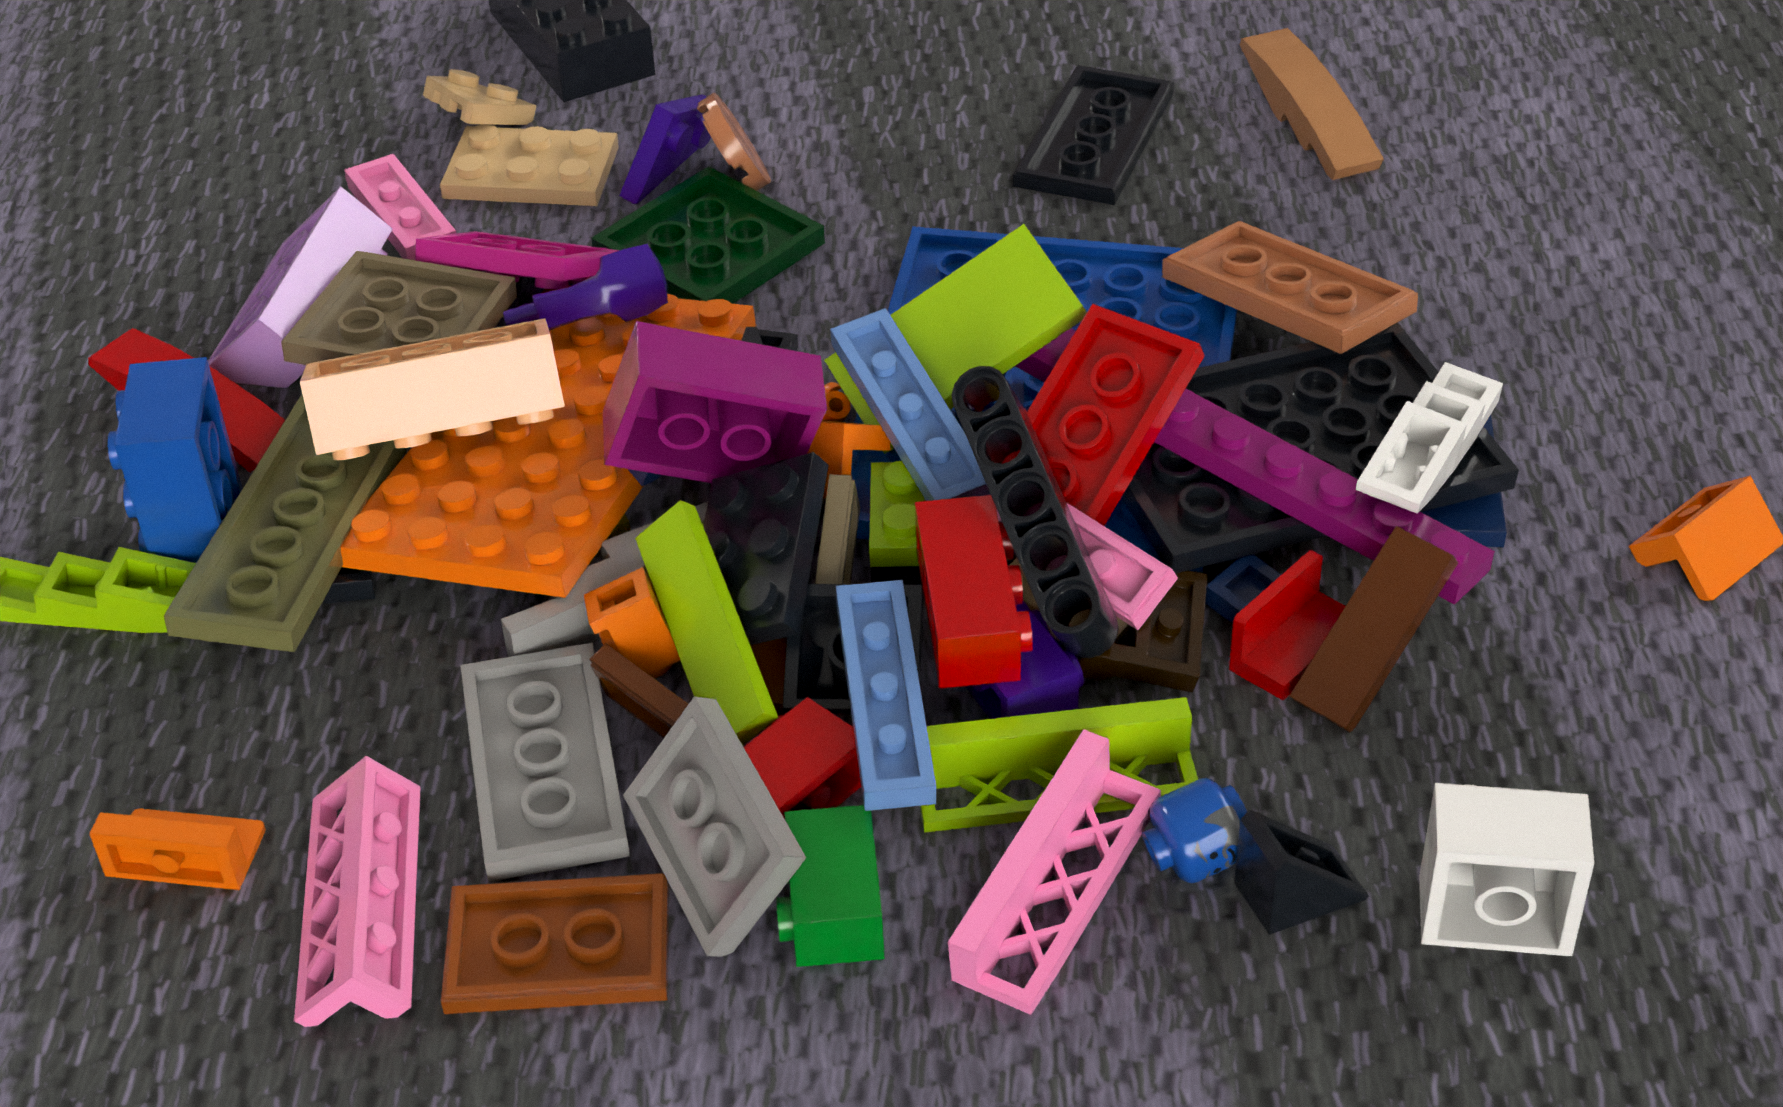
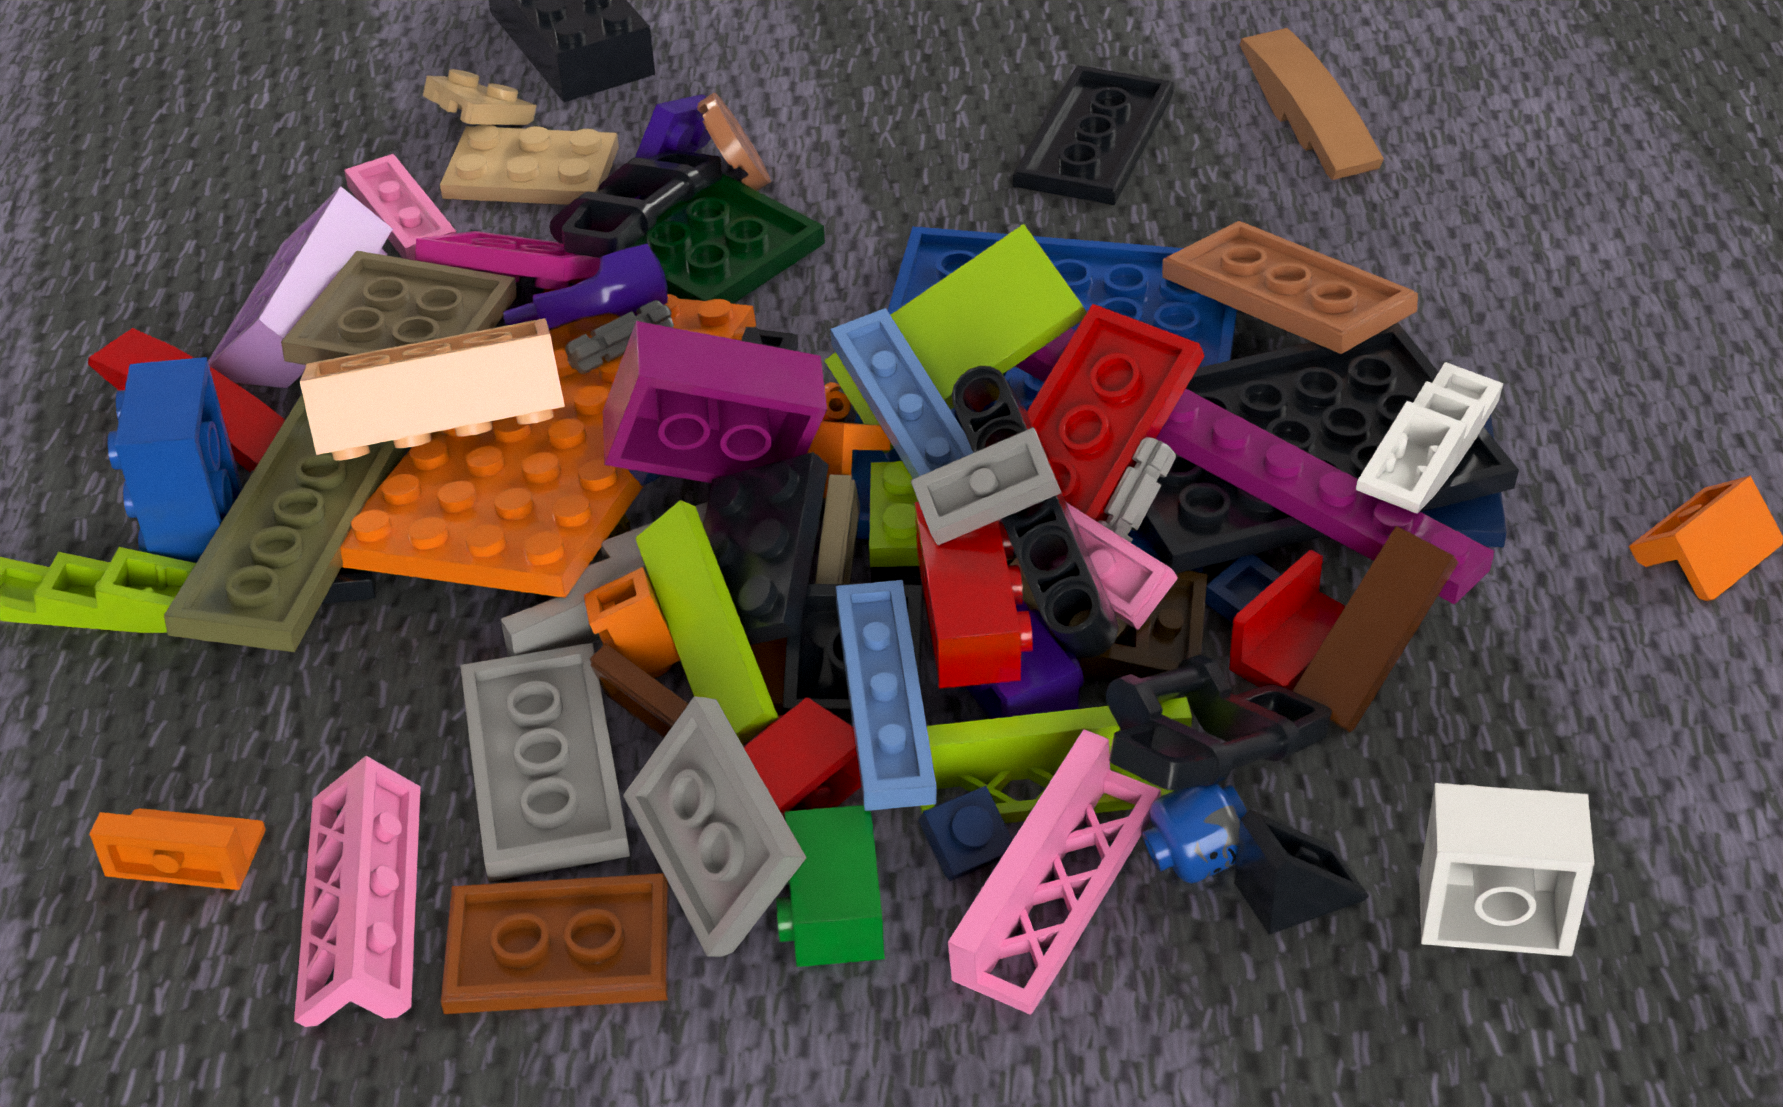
(612, 338): none -> dark grey axle
(614, 210): none -> black bar
(966, 833): none -> dark blue plate
(985, 486): none -> light grey plate
(1138, 487): none -> light grey axle
(1255, 724): none -> black bar

